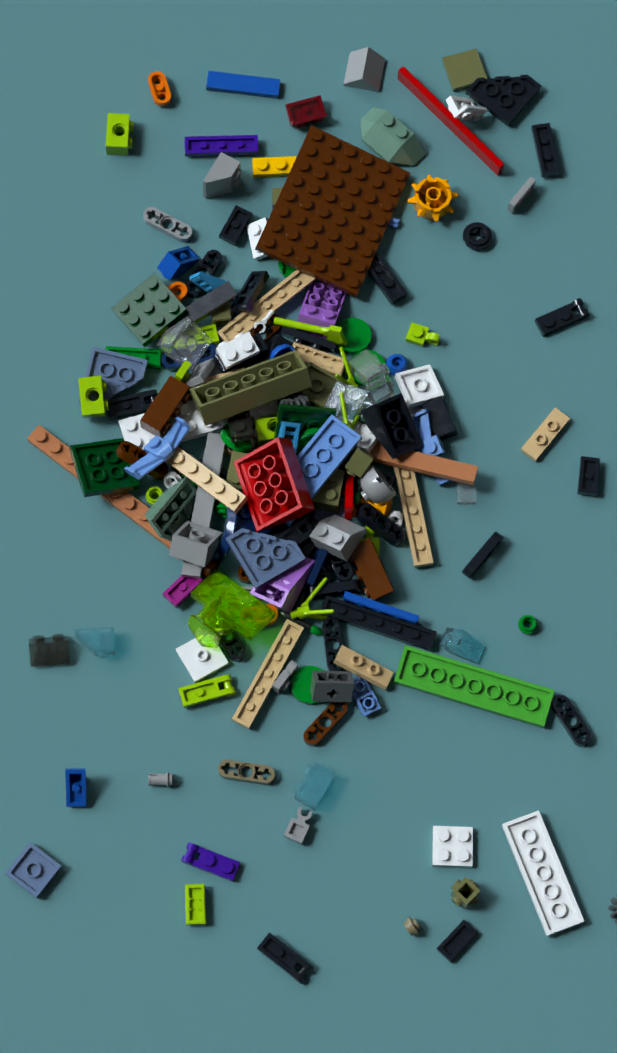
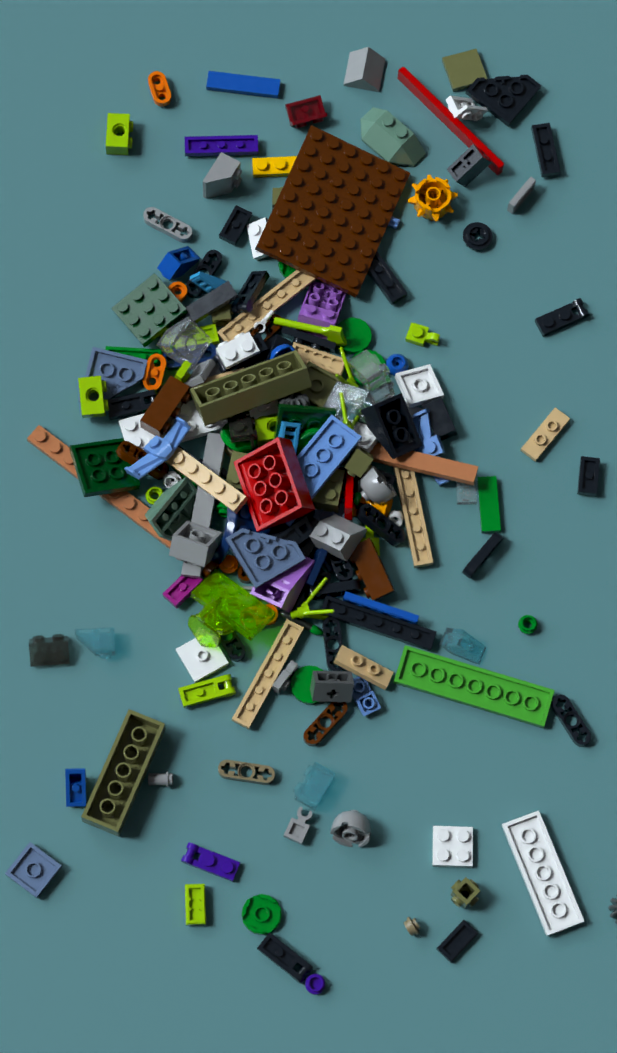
(123, 772): none -> olive brick
(154, 372): none -> orange plate
(229, 564): none -> orange plate
(261, 914): none -> green tile
(315, 984): none -> dark purple plate
(351, 828): none -> light grey cylinder
(469, 165): none -> black hinge
(488, 504): none -> green tile

